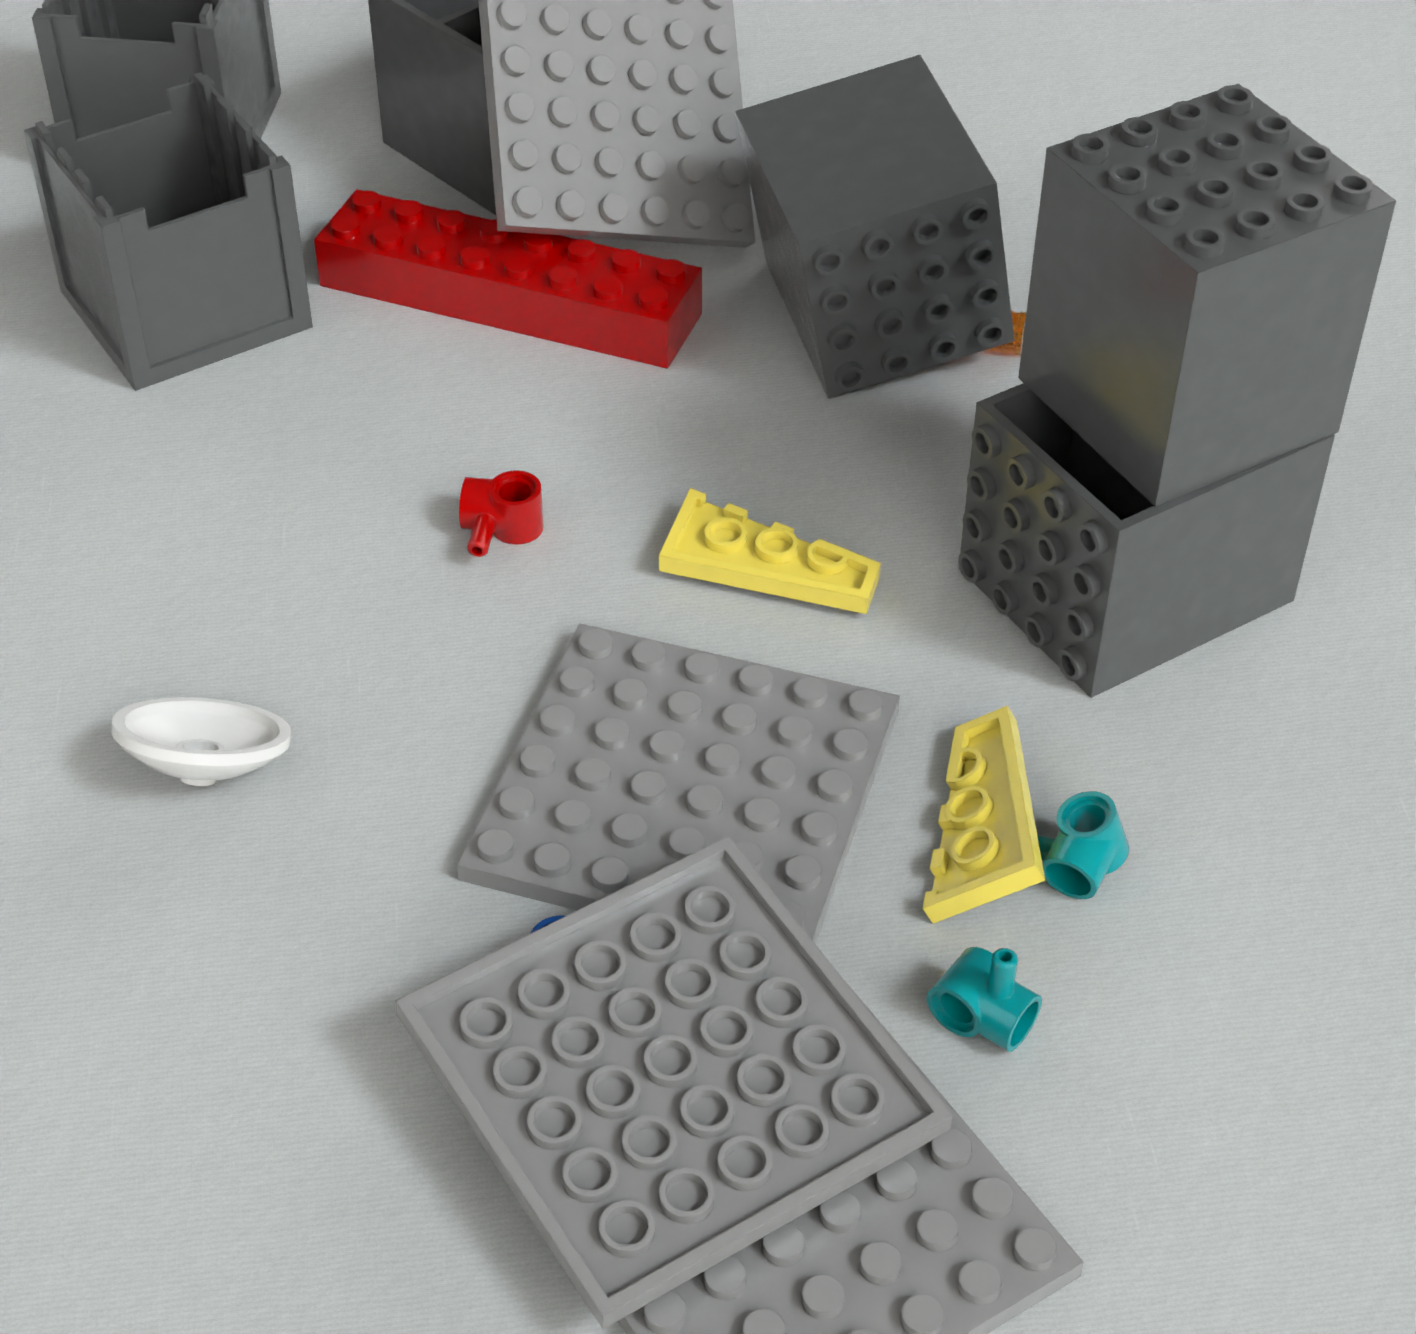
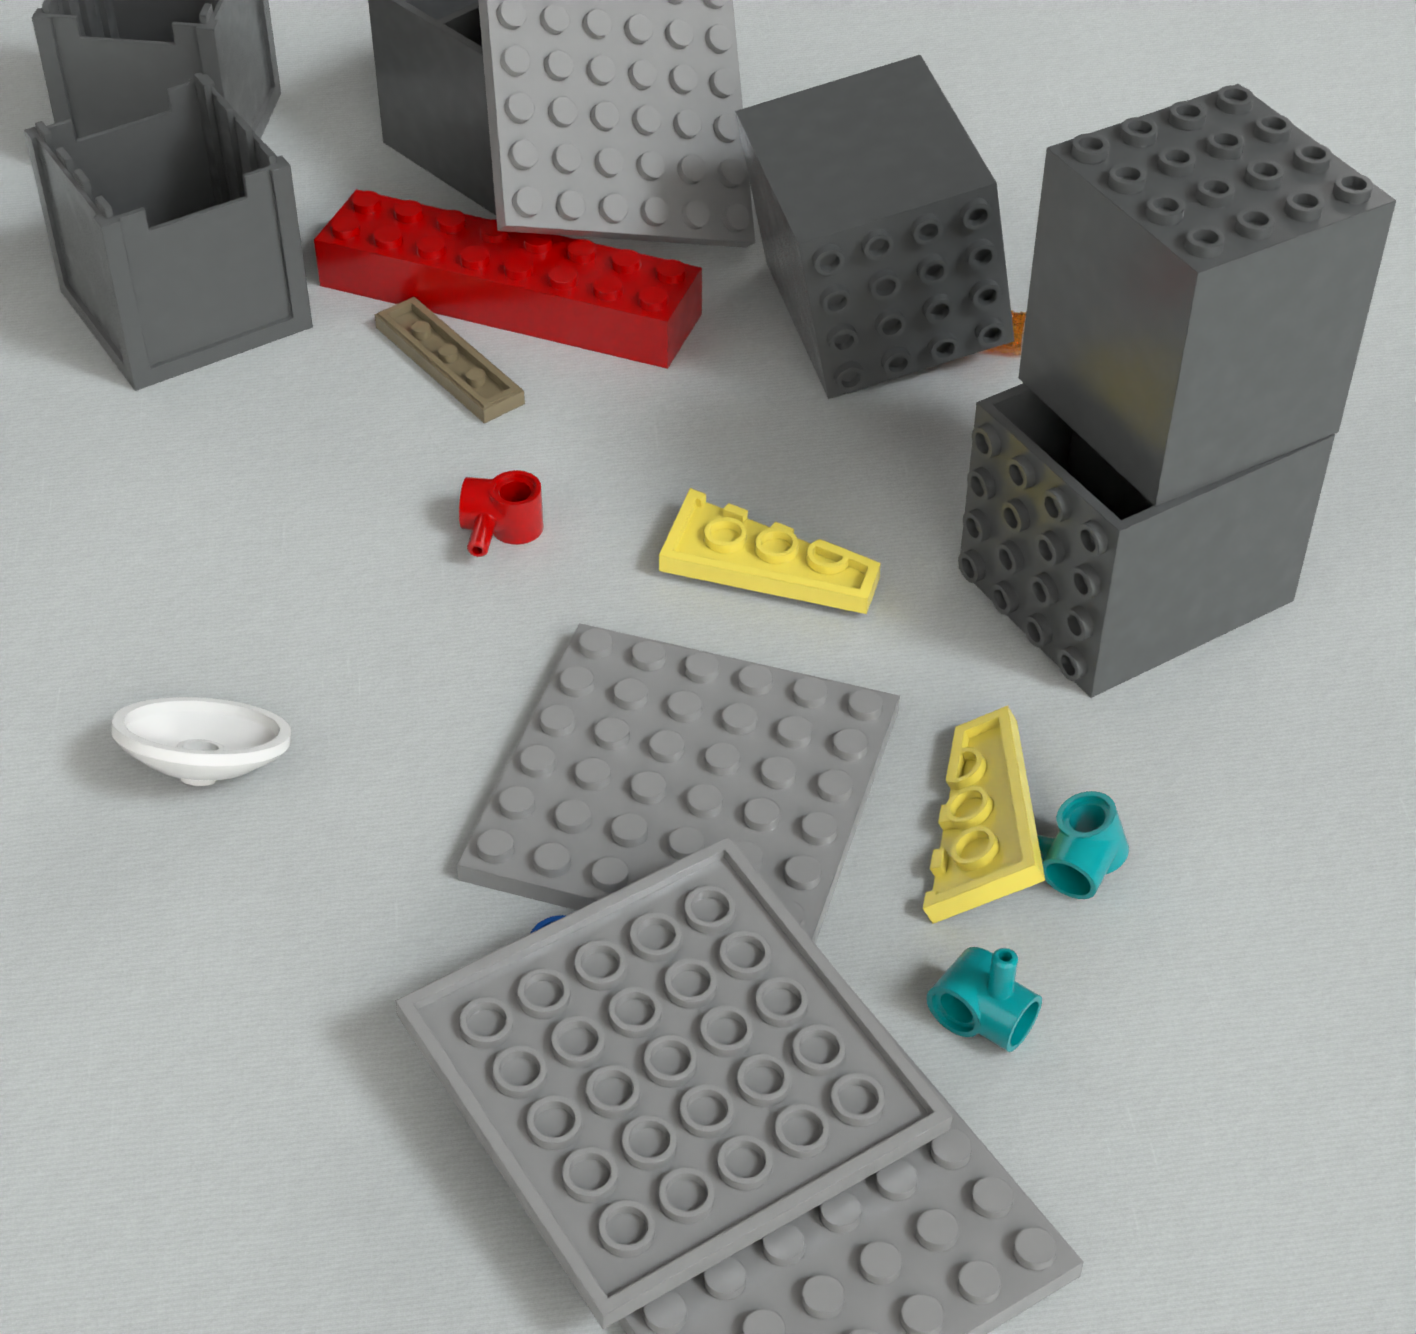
(450, 359): none -> dark tan tile

